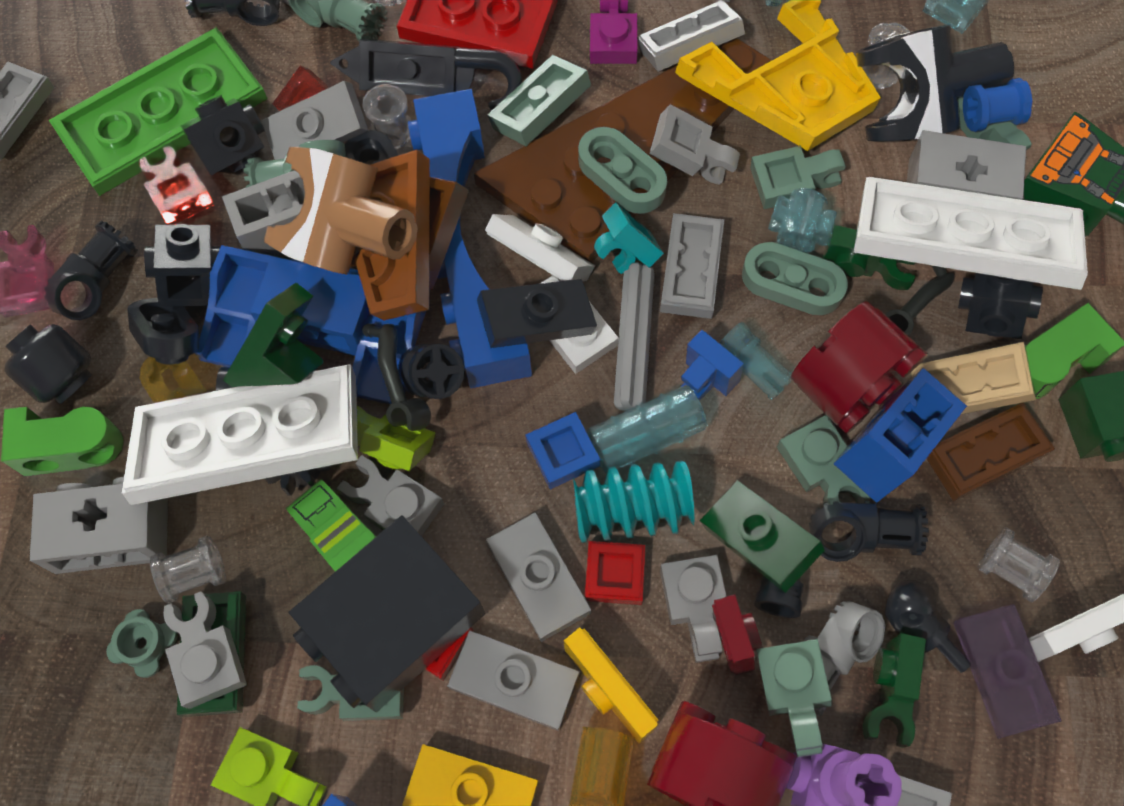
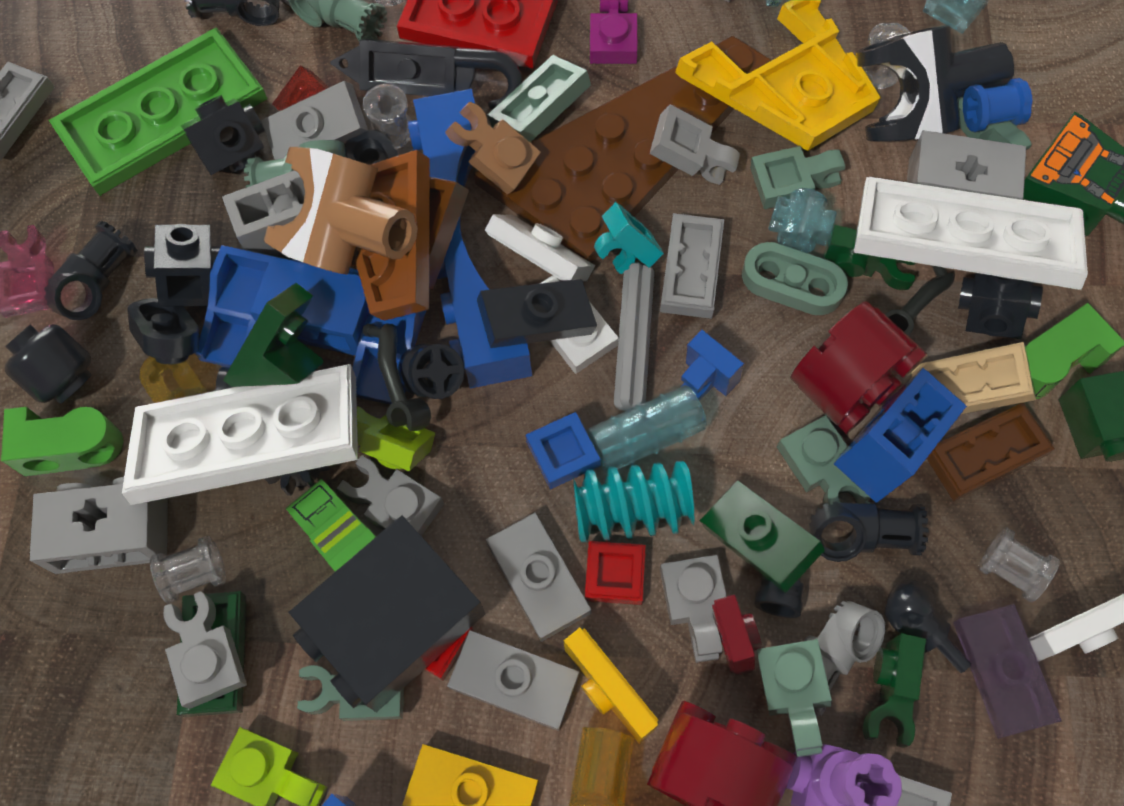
(125, 639): sand green plate -> none
(175, 188): clear red plate -> none
(500, 151): none -> medium nougat plate
(626, 171): sand green plate -> none
(679, 37): light grey plate -> none
(758, 363): clear light blue pin -> none

